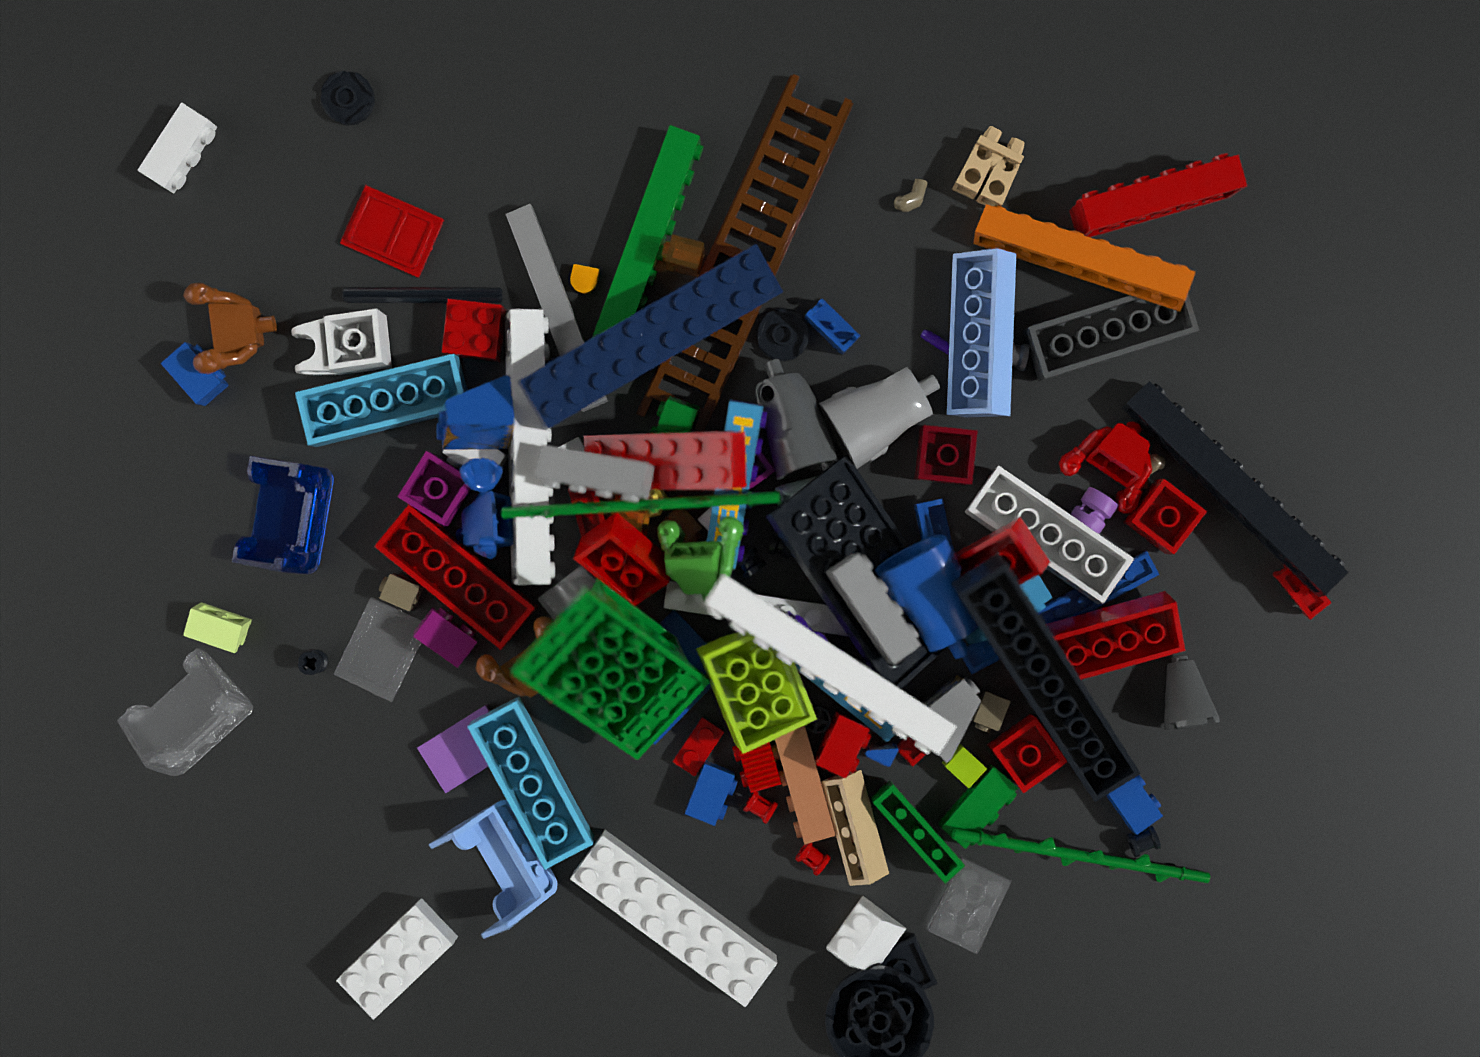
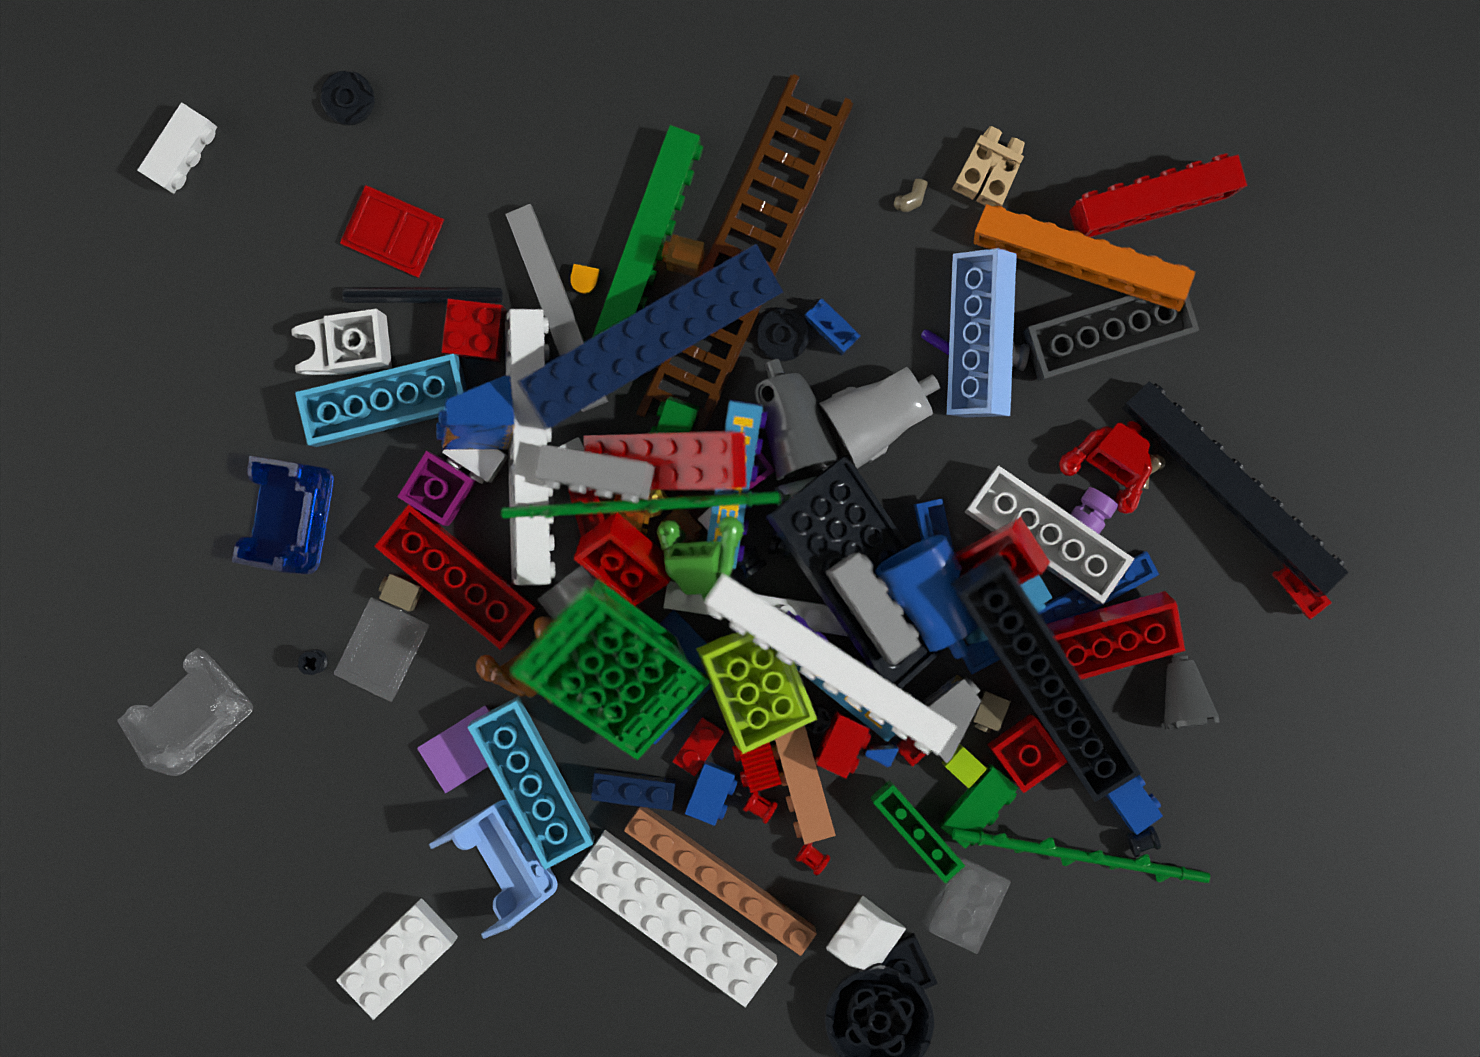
(200, 387): blue brick -> none
(217, 627): yellowish green hinge -> none
(234, 327): dark orange torso -> none
(445, 636): magenta brick -> none
(483, 520): blue torso -> none
(633, 789): none -> dark blue brick
(721, 879): none -> nougat brick
(855, 828): tan brick -> none
(946, 455): dark red brick -> none
(1165, 516): red brick -> none

